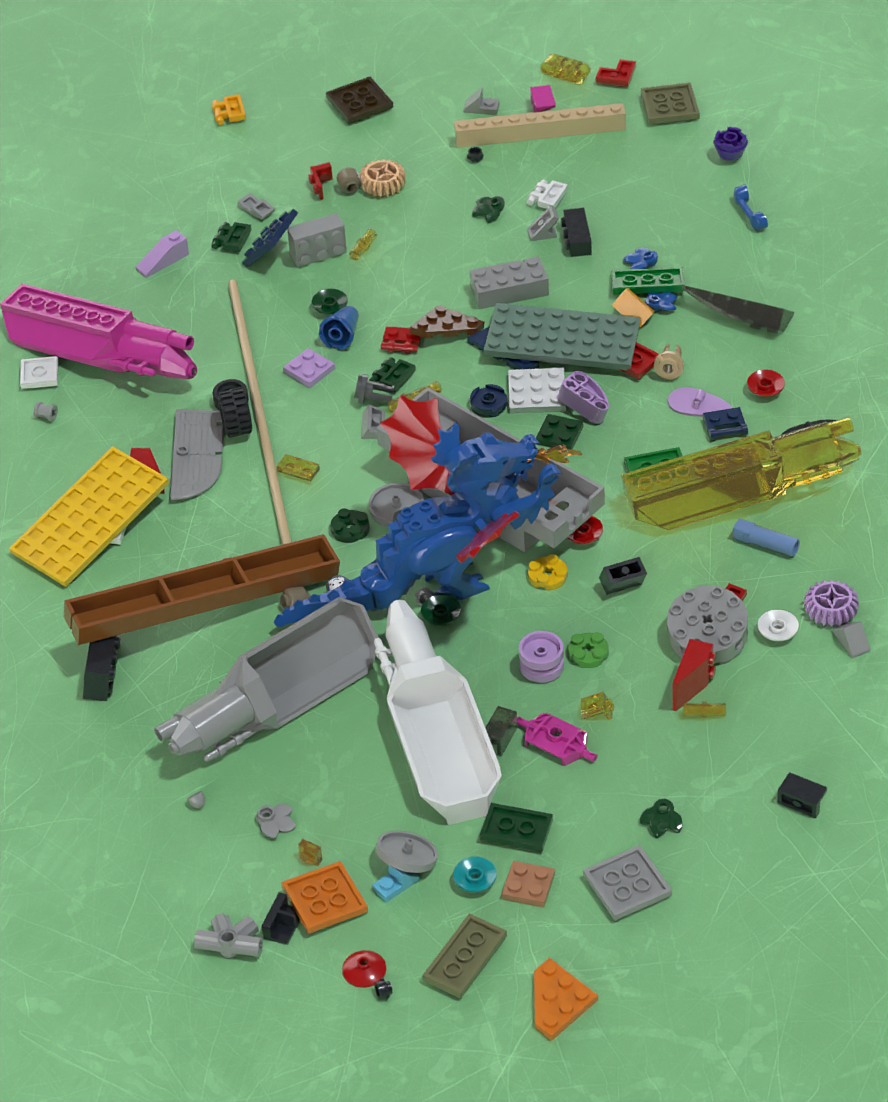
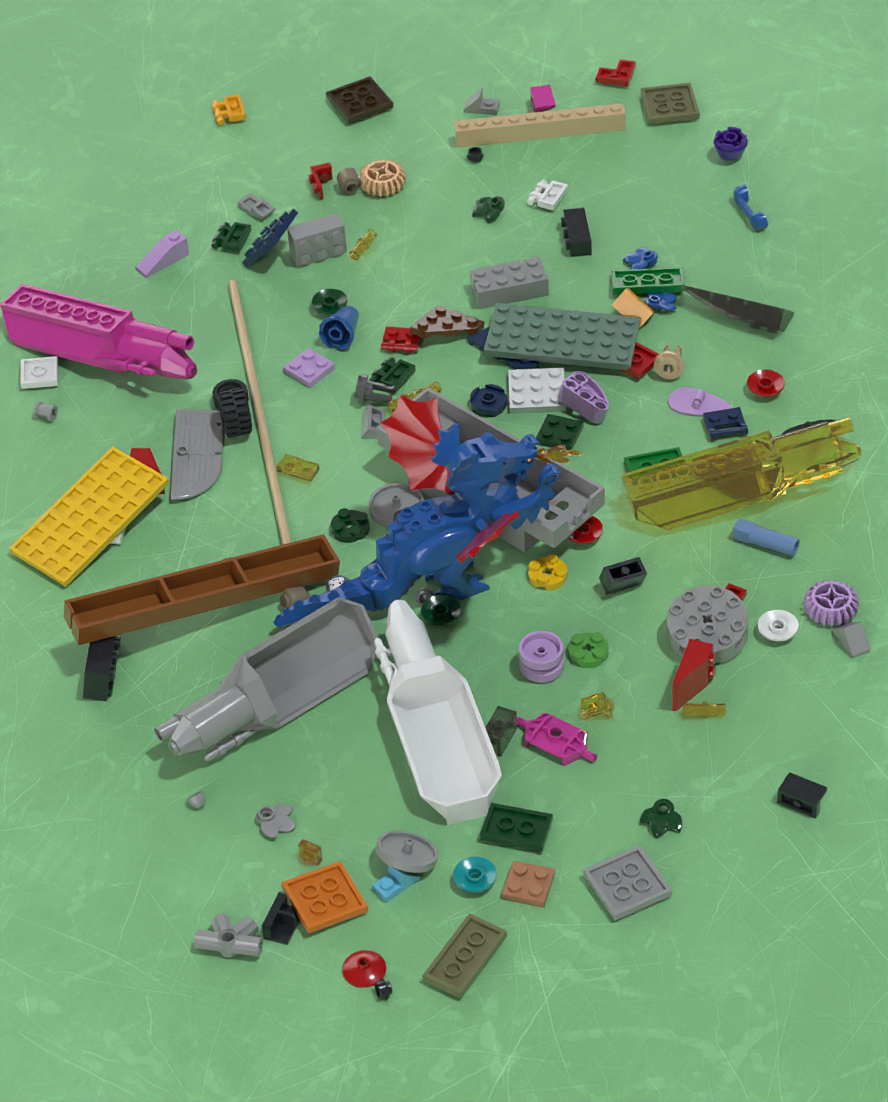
(543, 226): light grey slope -> none
(558, 998): orange plate -> none
(565, 68): clear yellow beam -> none

